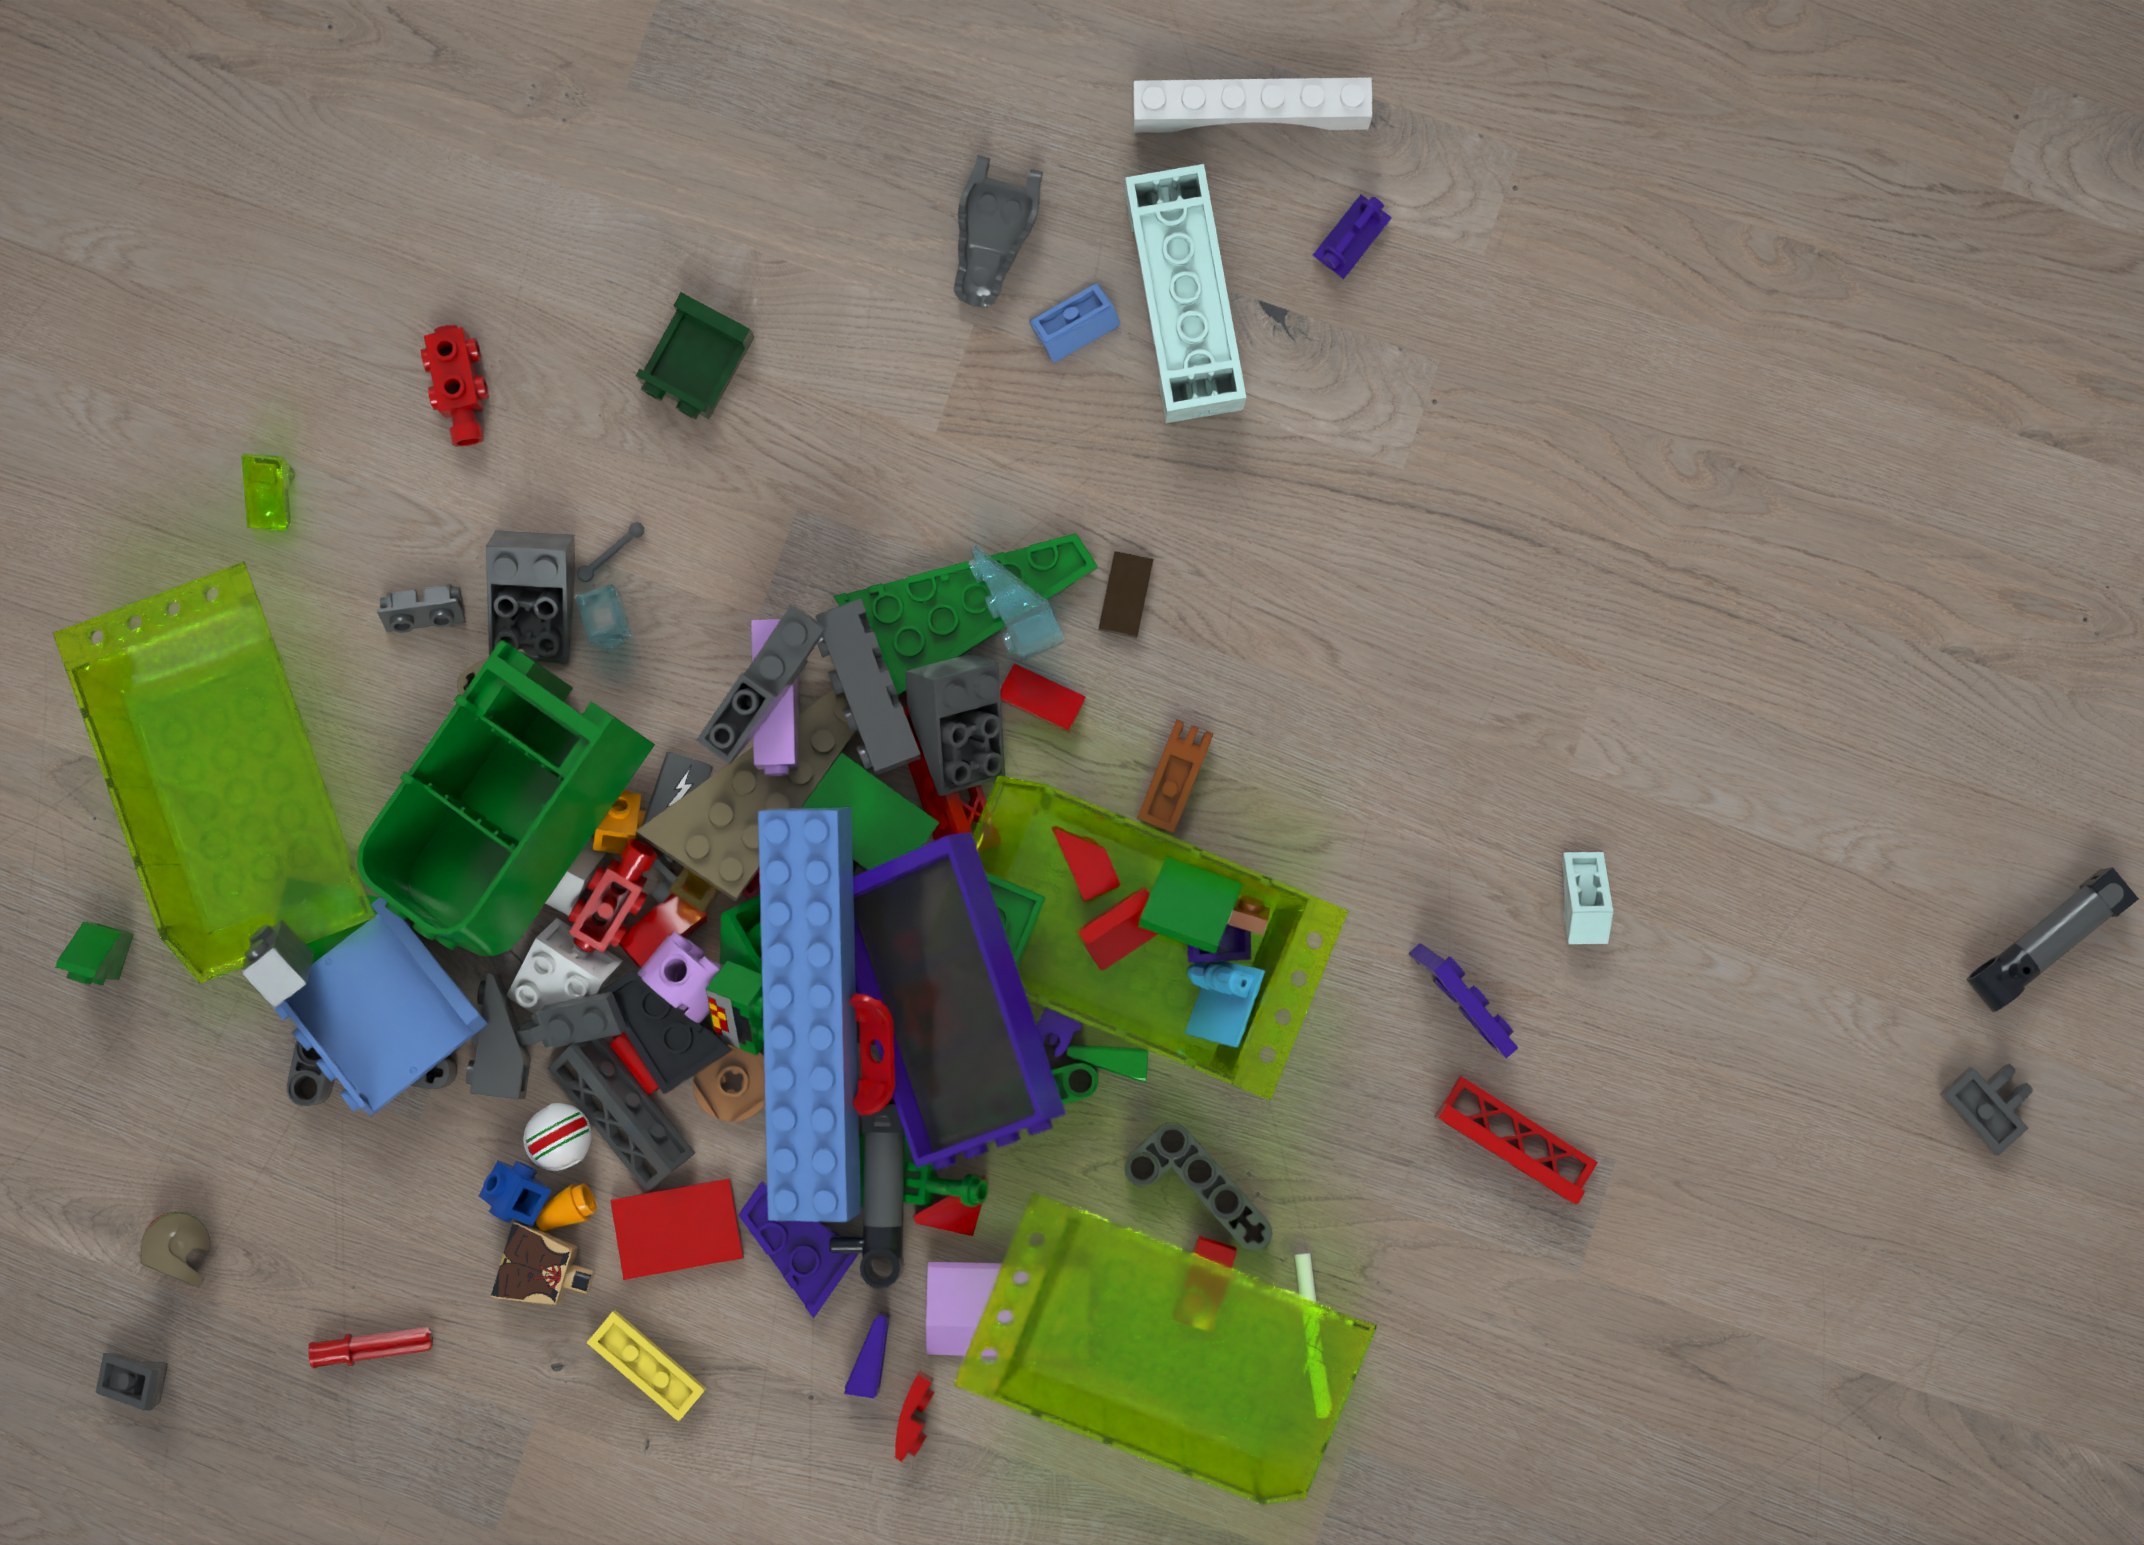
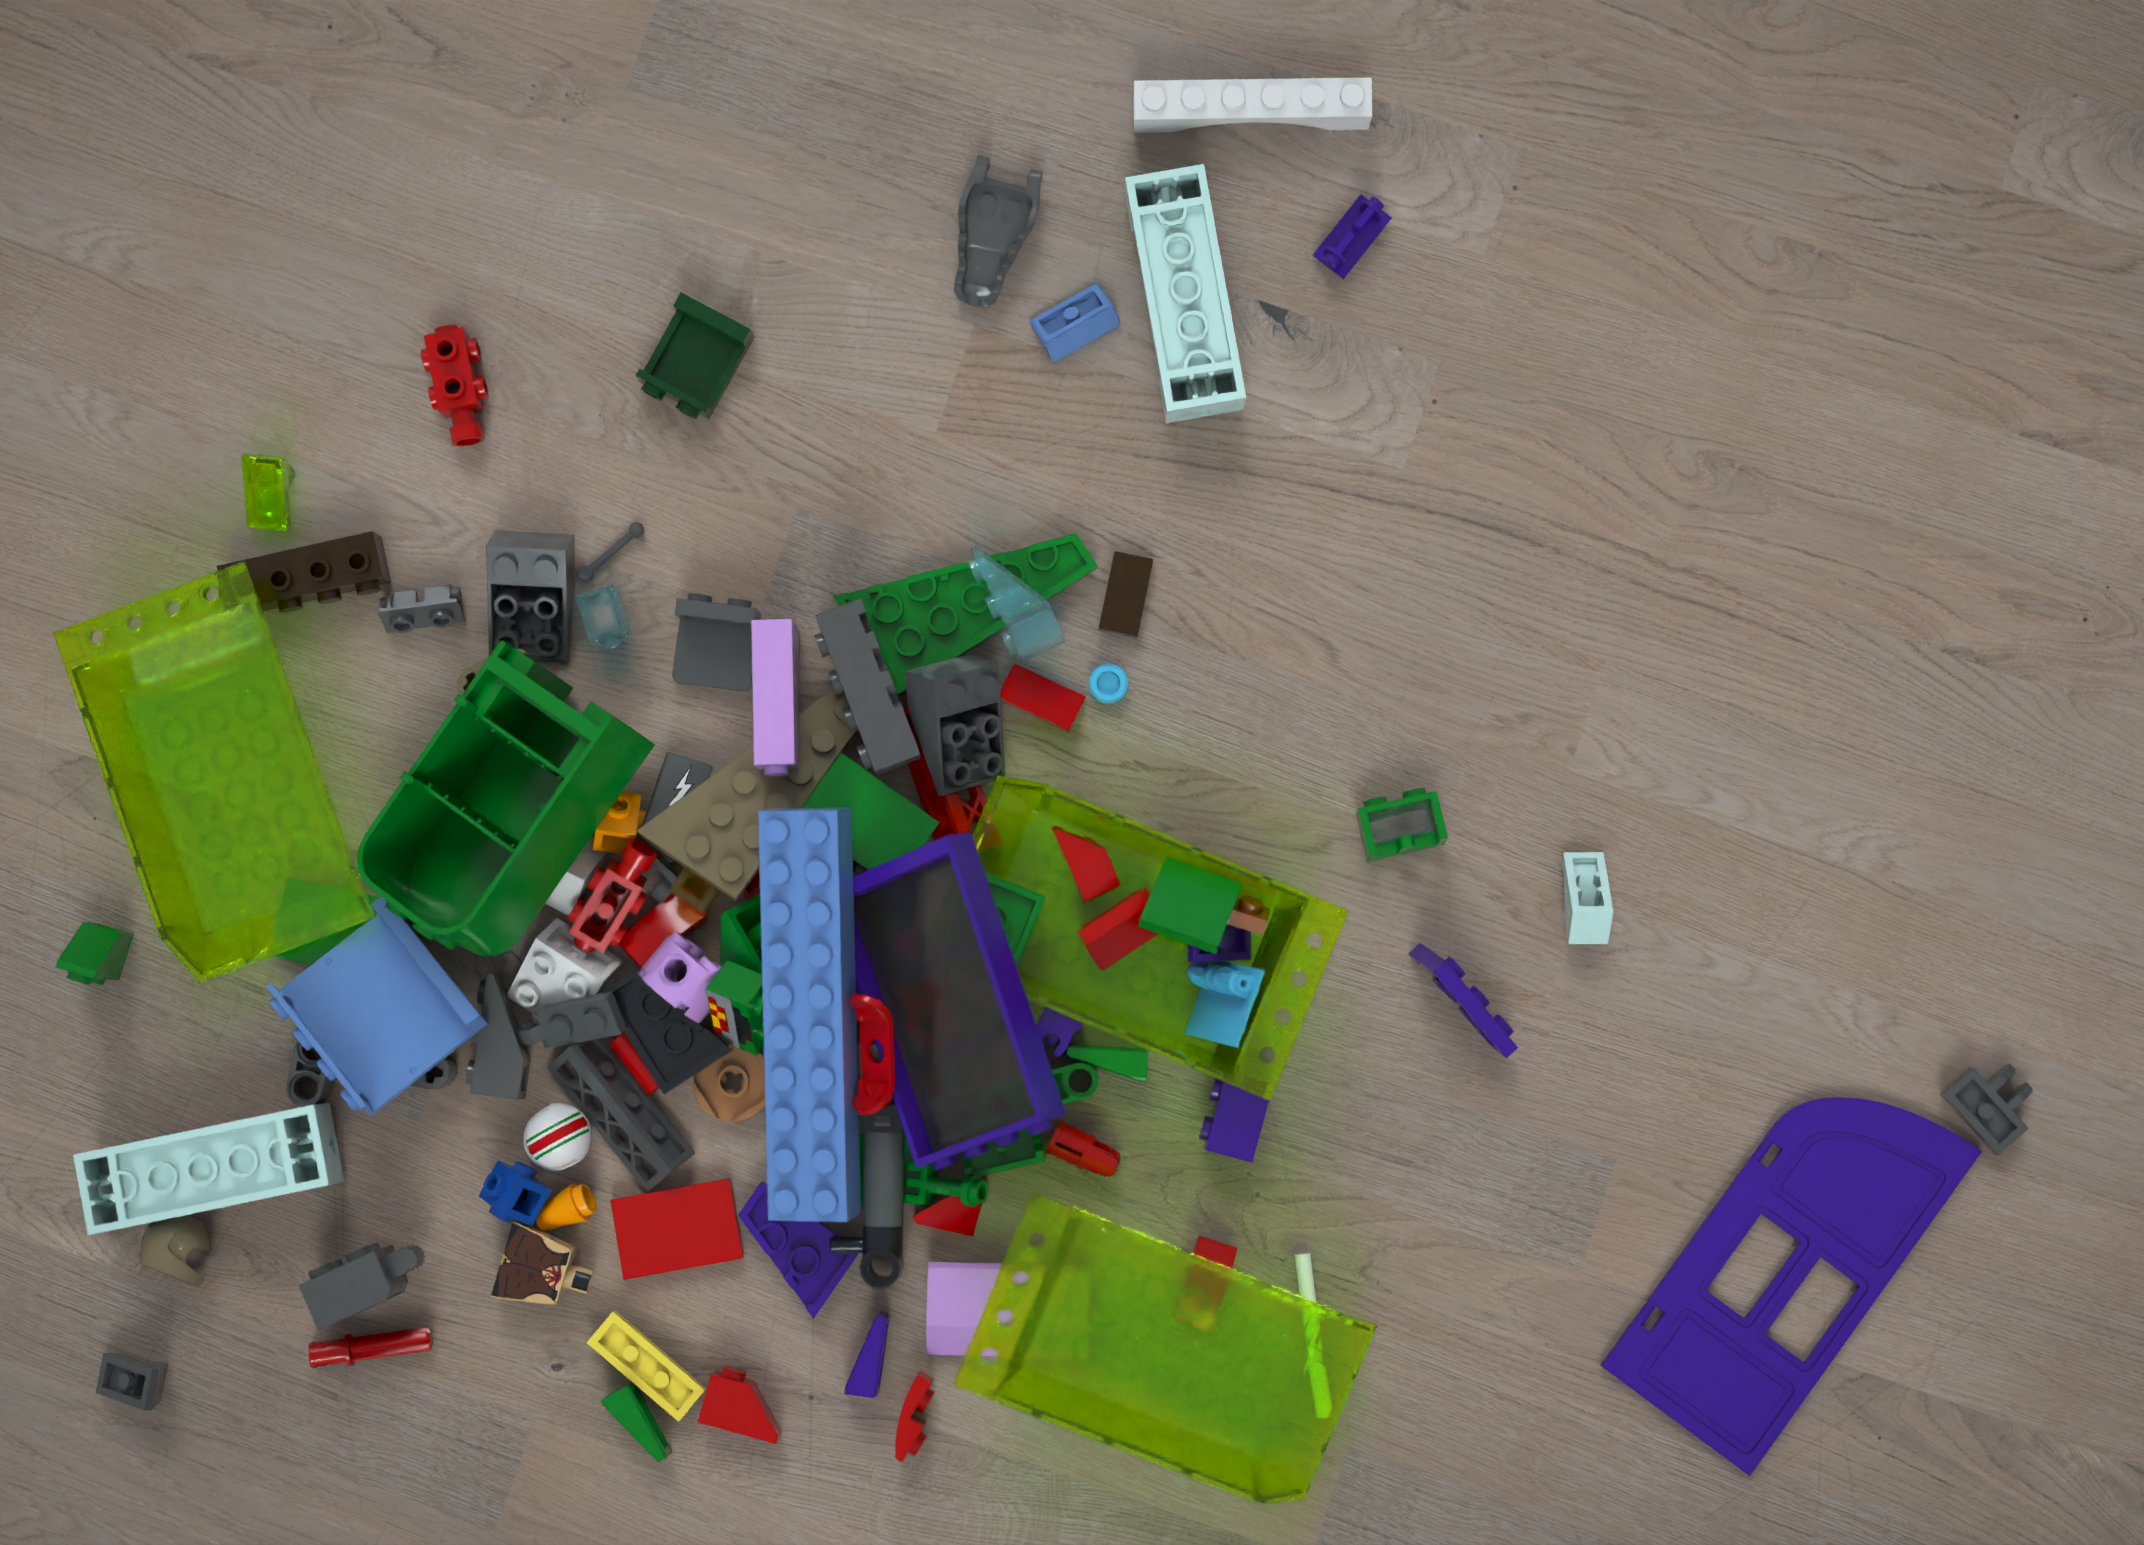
(208, 1168): none -> light aqua plate
(277, 962): dark grey brick -> none
(318, 572): none -> dark brown brick
(363, 1282): none -> dark grey hinge
(635, 1416): none -> green slope
(714, 643): none -> dark grey bracket
(738, 1406): none -> red slope
(762, 685): dark grey slope -> none
(1011, 1156): none -> green hinge
(1083, 1150): none -> red hinge
(1108, 683): none -> medium azure tile
(1174, 778): dark orange hinge -> none
(1205, 1190): dark grey beam -> none
(1234, 1123): none -> dark purple brick
(1401, 824): none -> green window
(1516, 1157): red fence -> none
(1849, 1186): none -> dark purple door
(2006, 975): piece -> none

